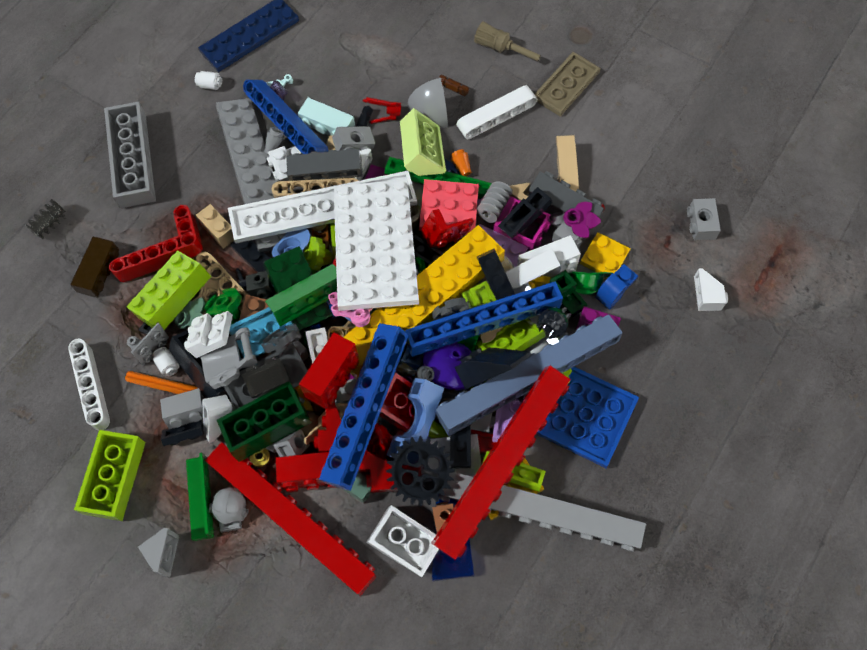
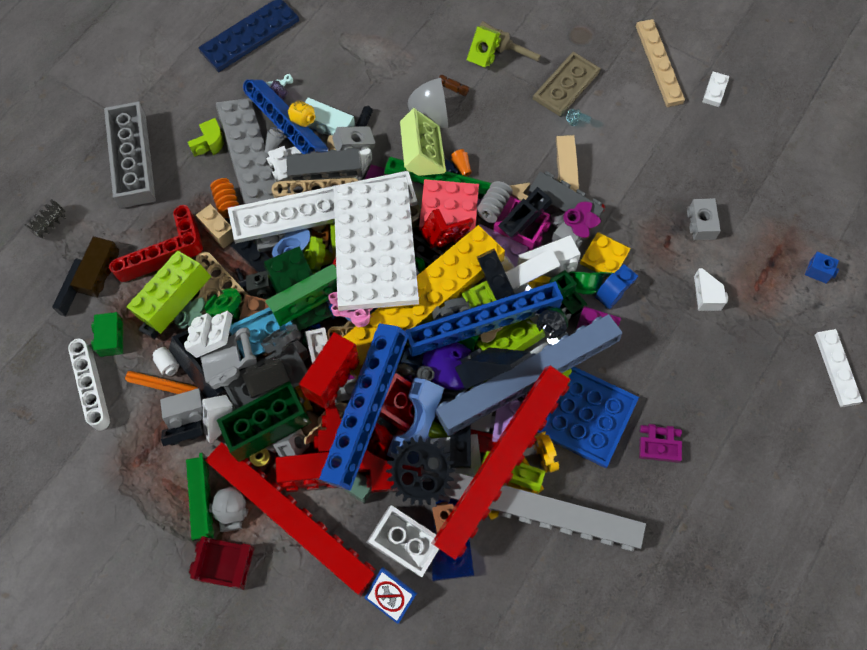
(66, 293): none -> black tile
(107, 334): none -> green brick
(110, 475): lime brick -> none
(144, 348): light grey hinge -> none
(160, 551): light grey slope -> none
(208, 80): white brick -> none
(211, 139): none -> lime brick
(221, 563): none -> dark red panel
(224, 196): none -> orange piece
(301, 113): none -> yellow head
(390, 595): none -> piece
(393, 109): red plant -> none
(476, 53): none -> lime brick
(496, 112): white beam -> none
(545, 447): none -> yellow plate
(573, 117): none -> clear light blue plate
(660, 63): none -> tan plate
(660, 449): none -> magenta plate
(715, 89): none -> white plate
(822, 267): none -> blue brick
(838, 368): none -> white plate

